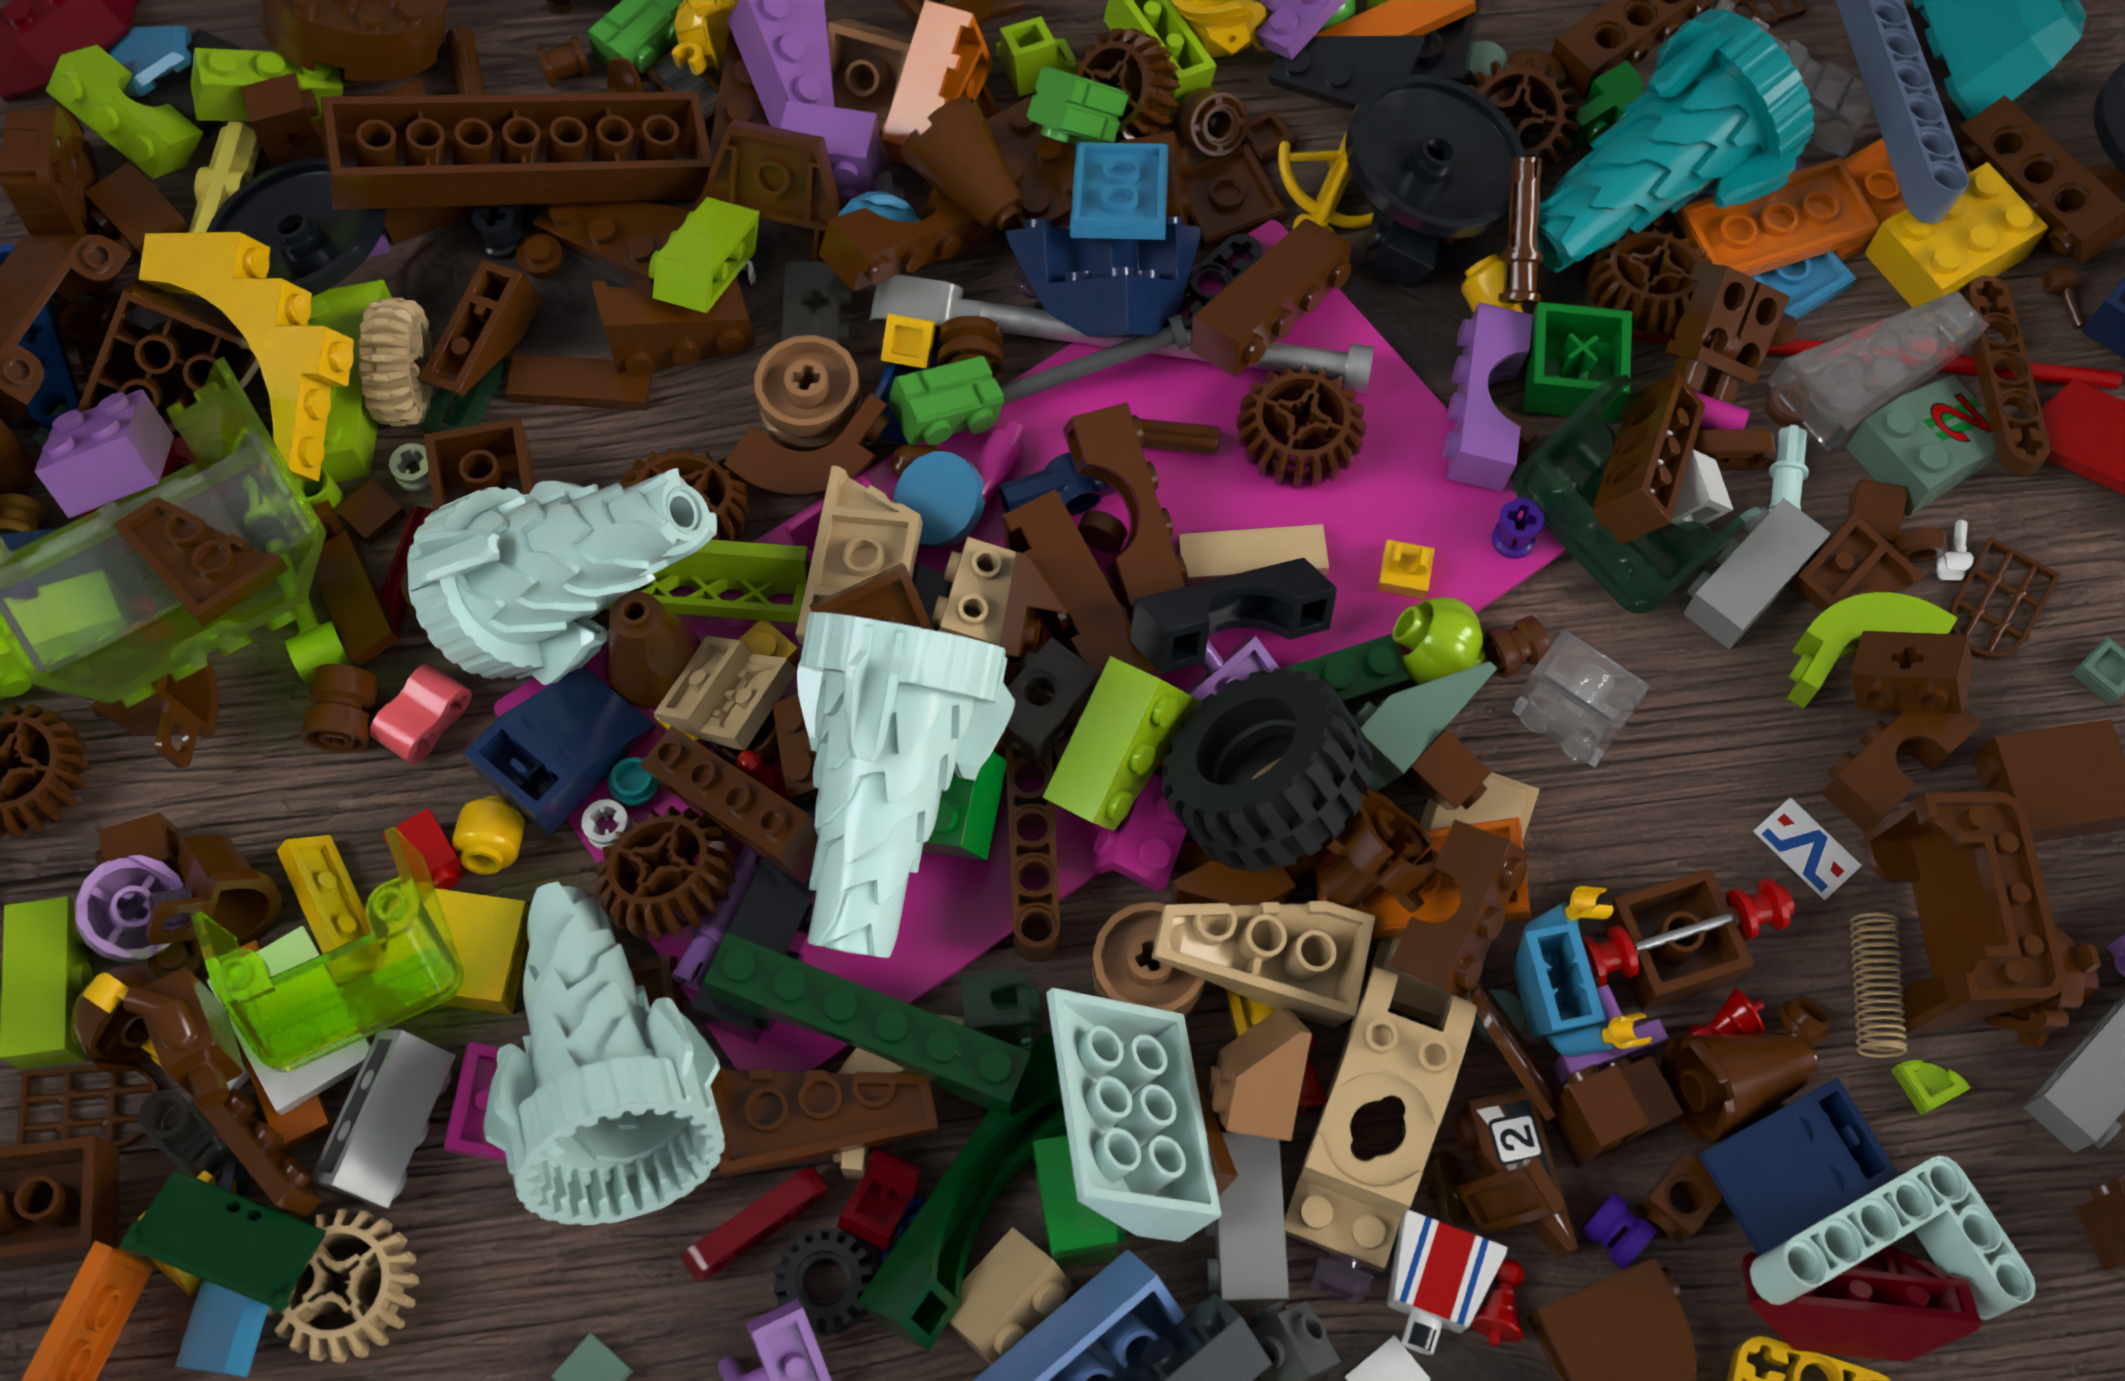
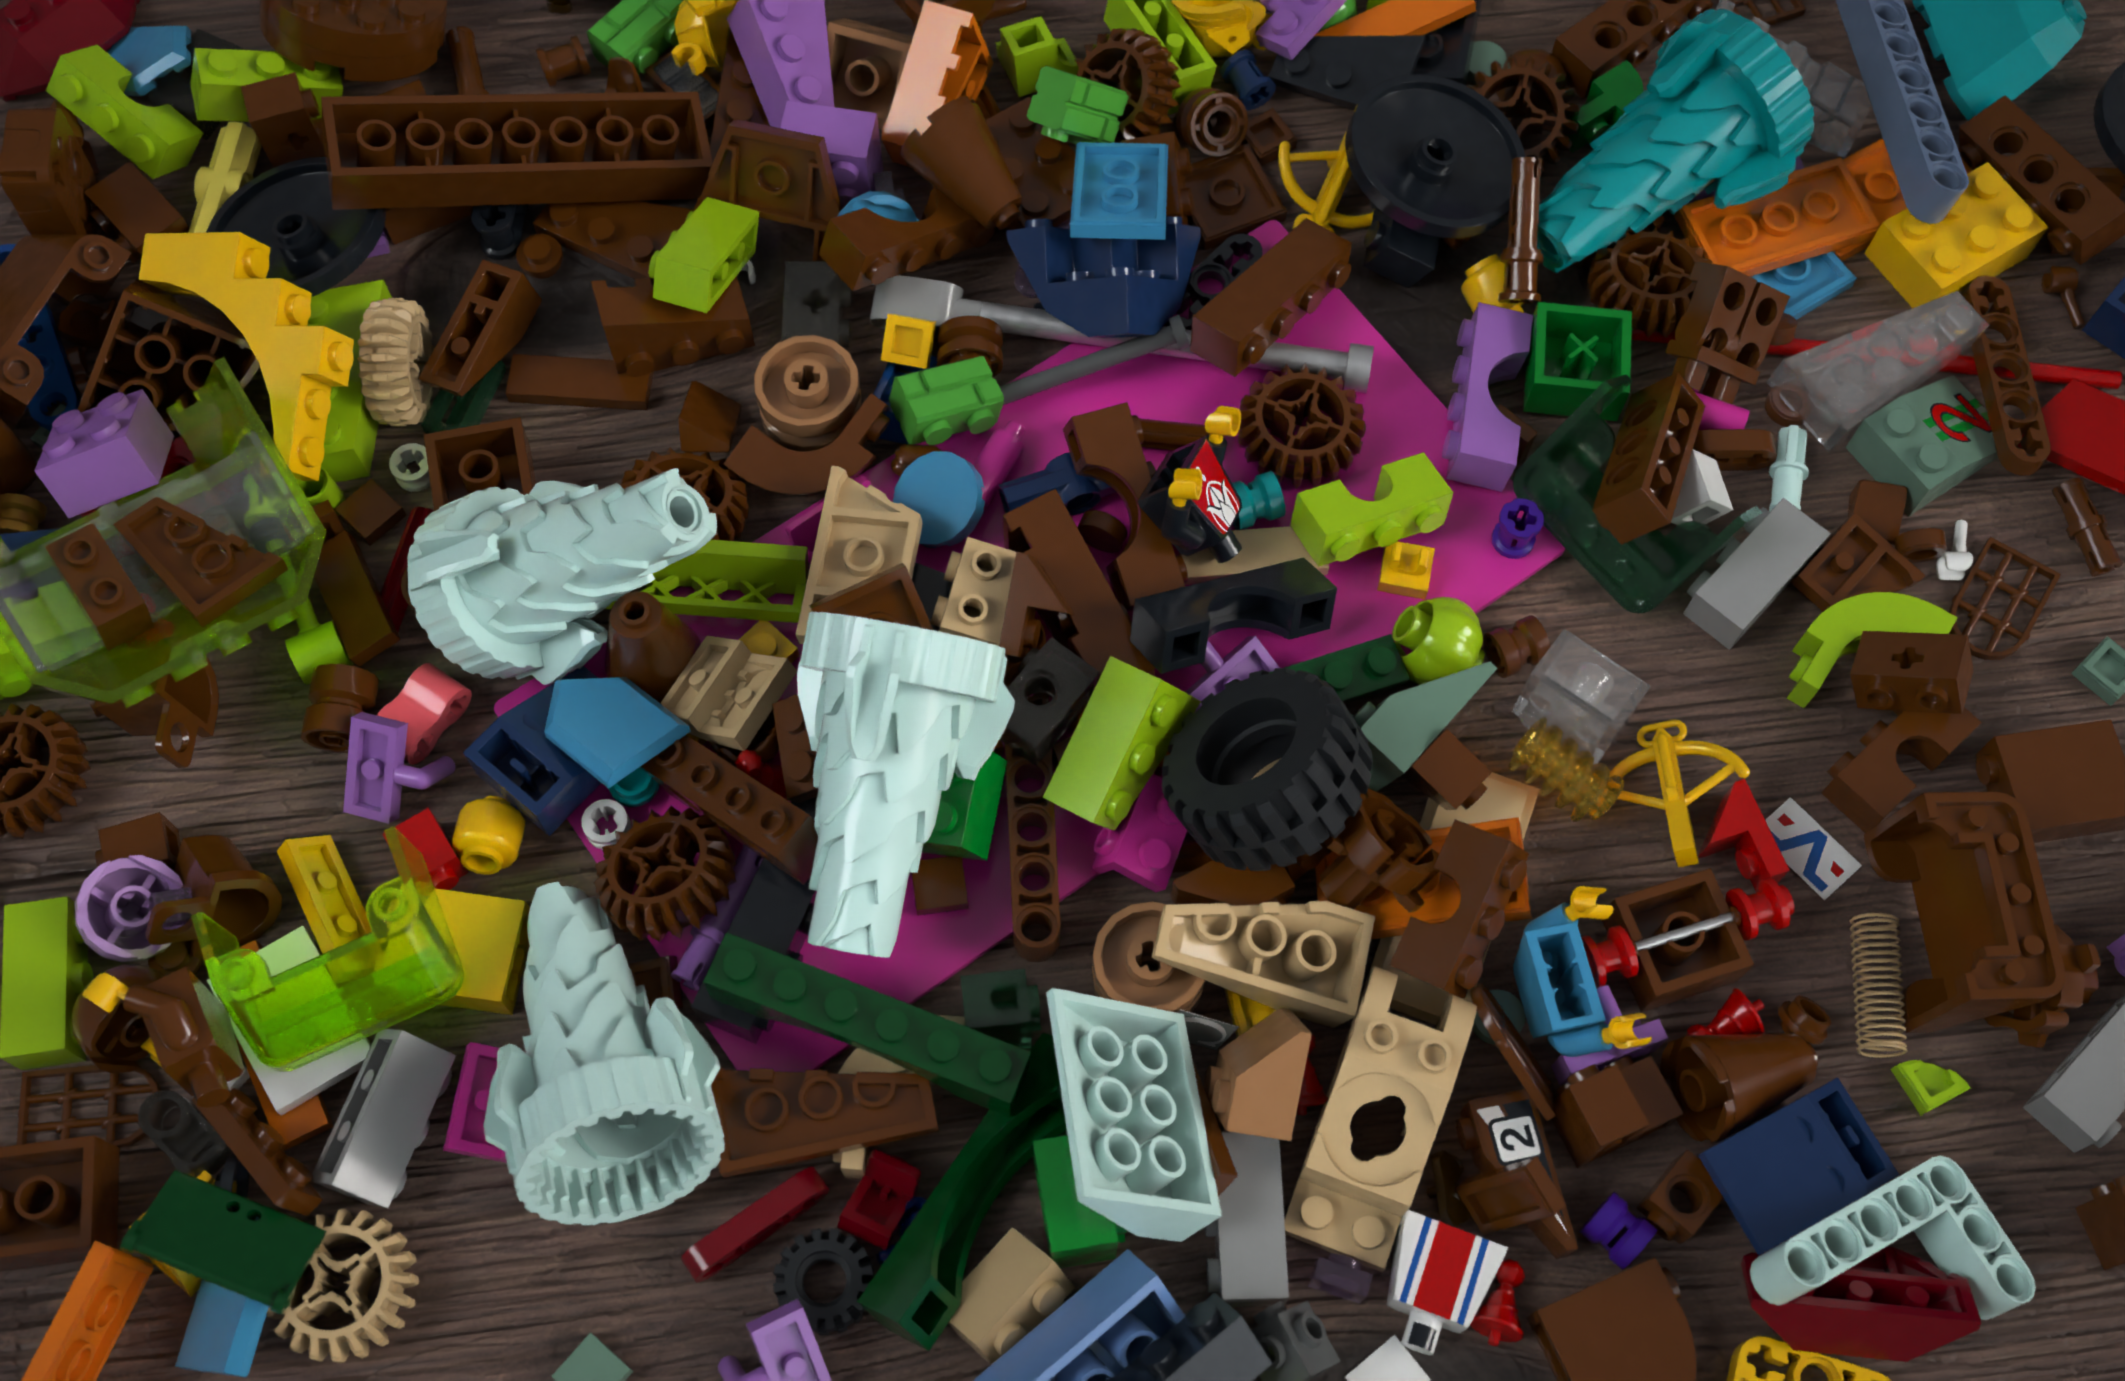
(100, 586): none -> reddish brown brick
(378, 768): none -> medium lavender plate
(609, 725): none -> dark azure tile
(707, 420): none -> reddish brown slope
(940, 885): none -> reddish brown tile
(1194, 496): none -> torso
(1206, 1031): none -> light grey sticker
(1247, 79): none -> dark blue bush
(1259, 500): none -> teal wheel
(1338, 526): none -> lime arch
(1566, 771): none -> clear yellow piece
(1665, 751): none -> yellow piece
(1742, 826): none -> red slope
(2087, 527): none -> reddish brown pin

